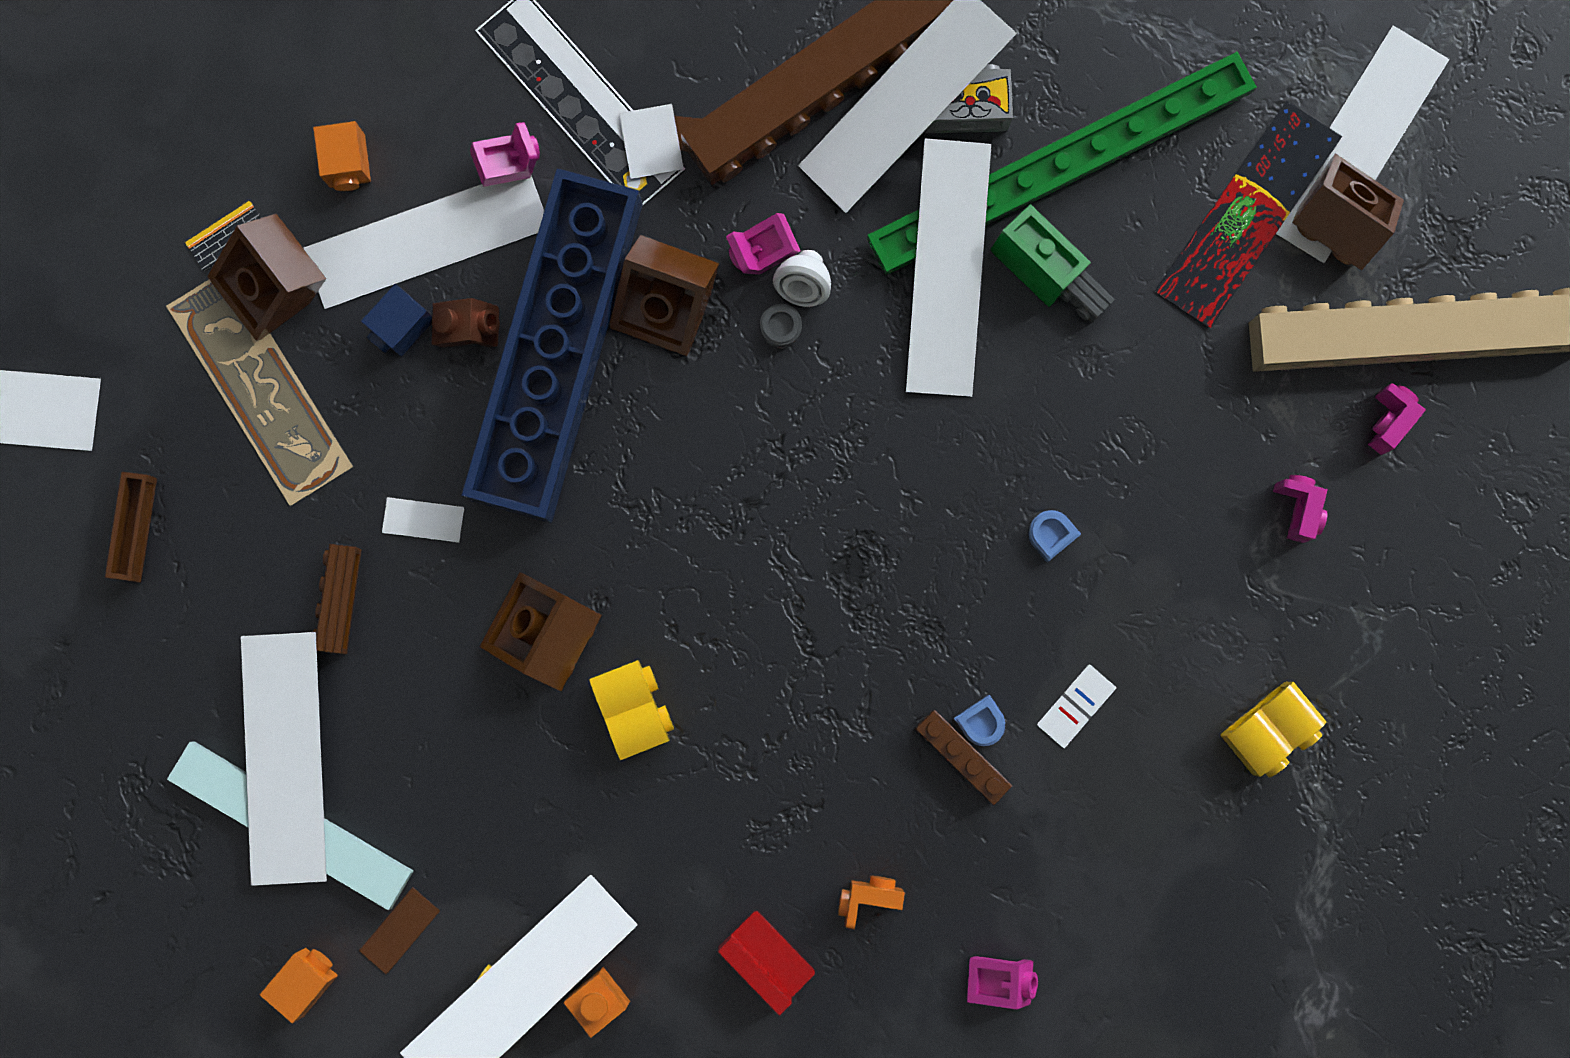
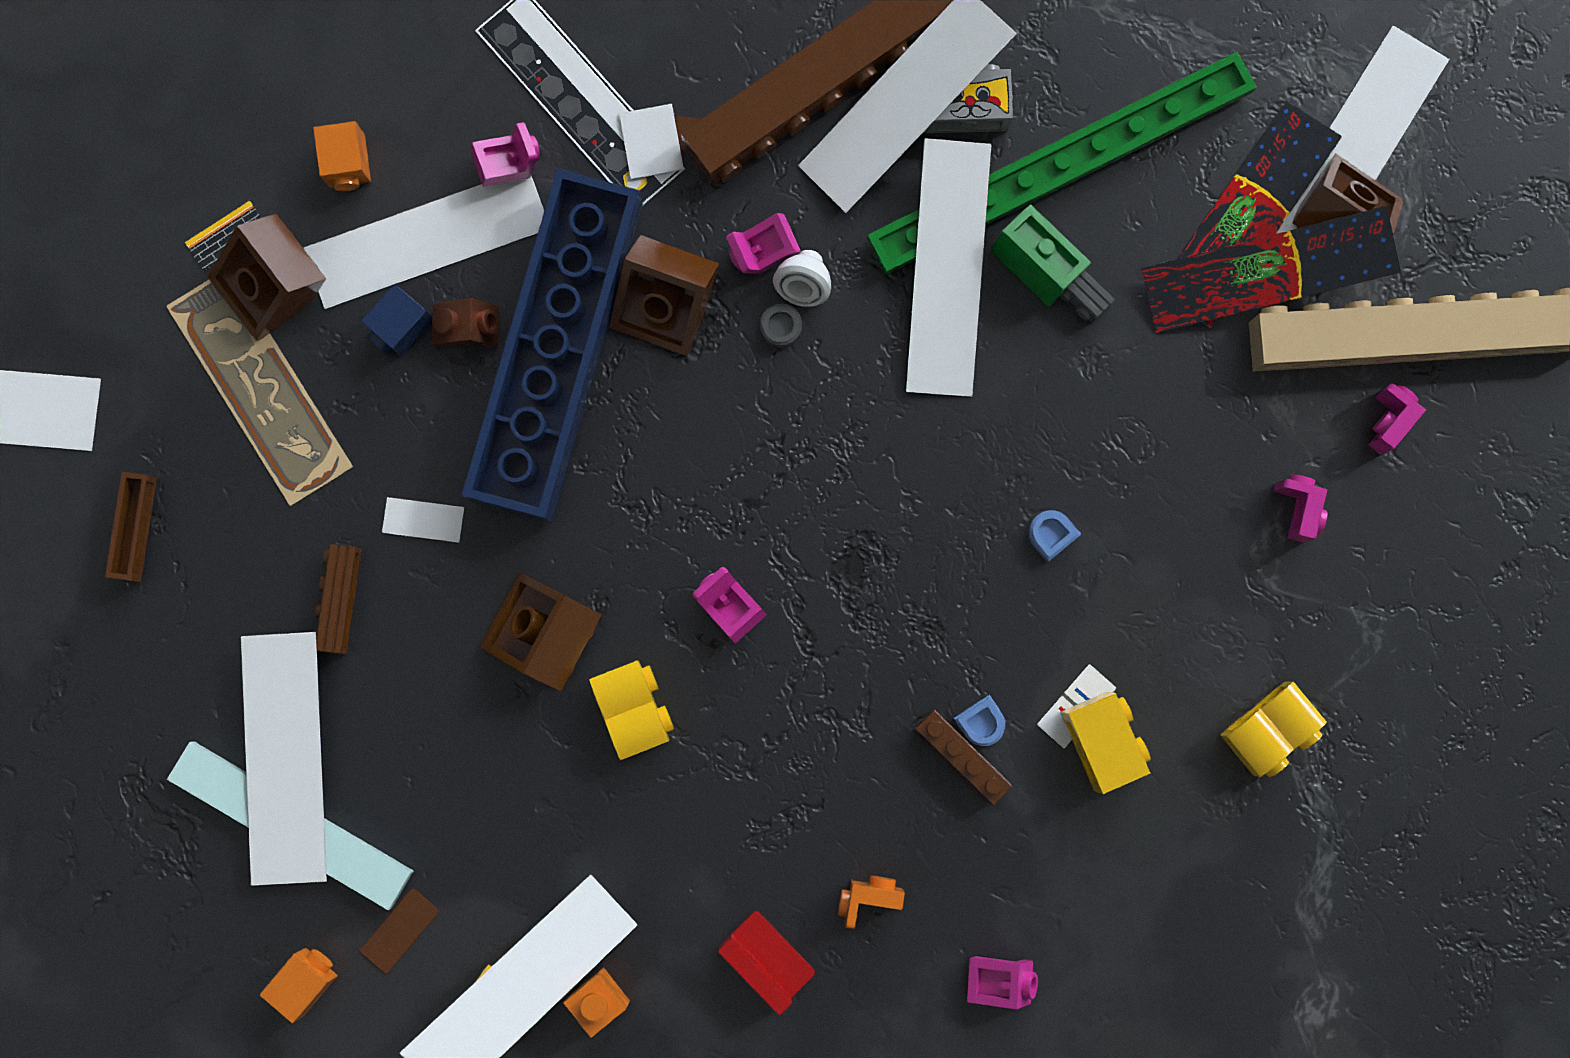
(728, 604): none -> dark pink bracket
(1106, 742): none -> yellow brick
(1271, 269): none -> black sticker

